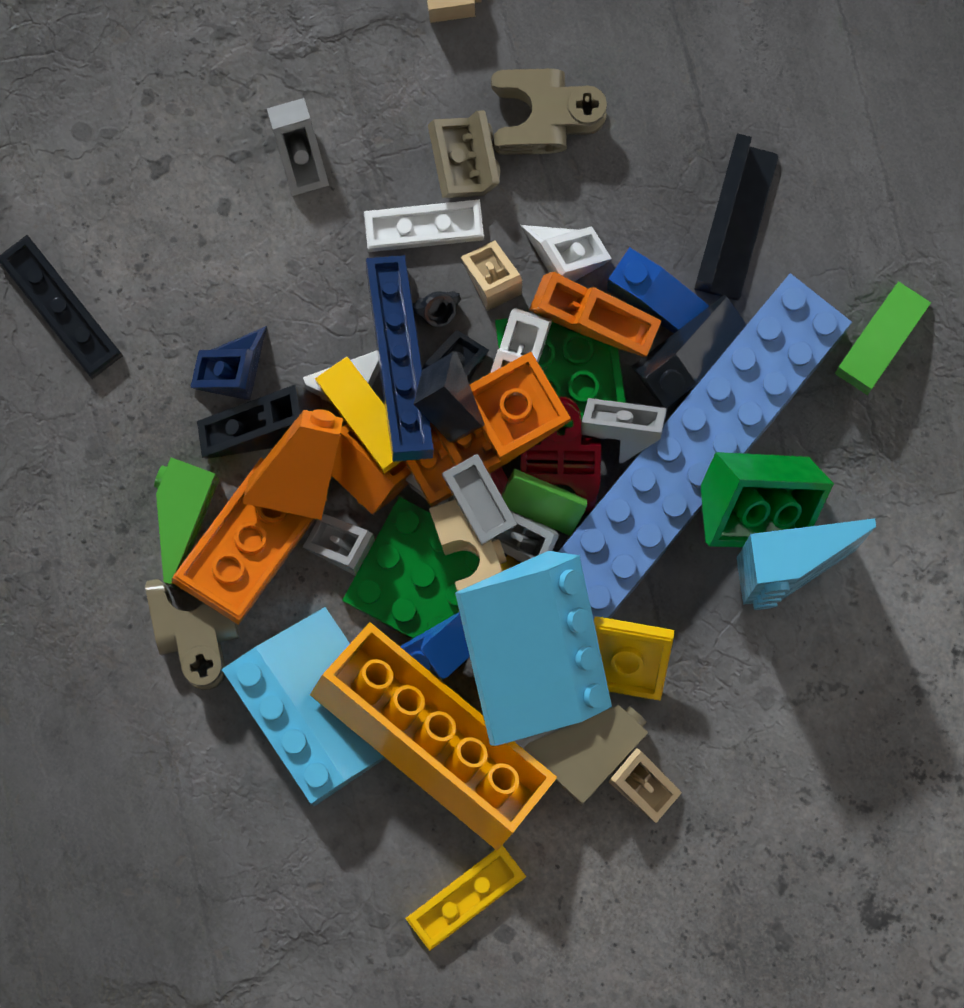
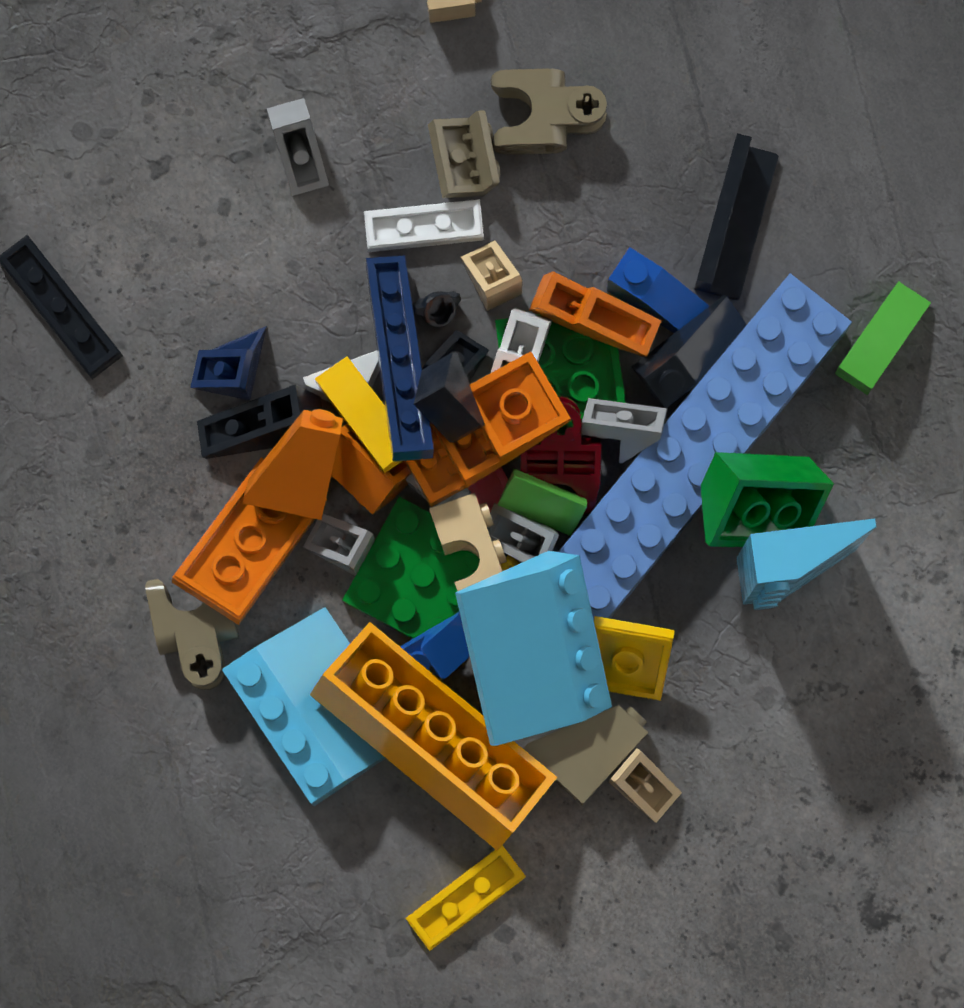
(181, 505): bright green slope -> none
(479, 499): light grey tile -> none
(568, 251): white slope -> none

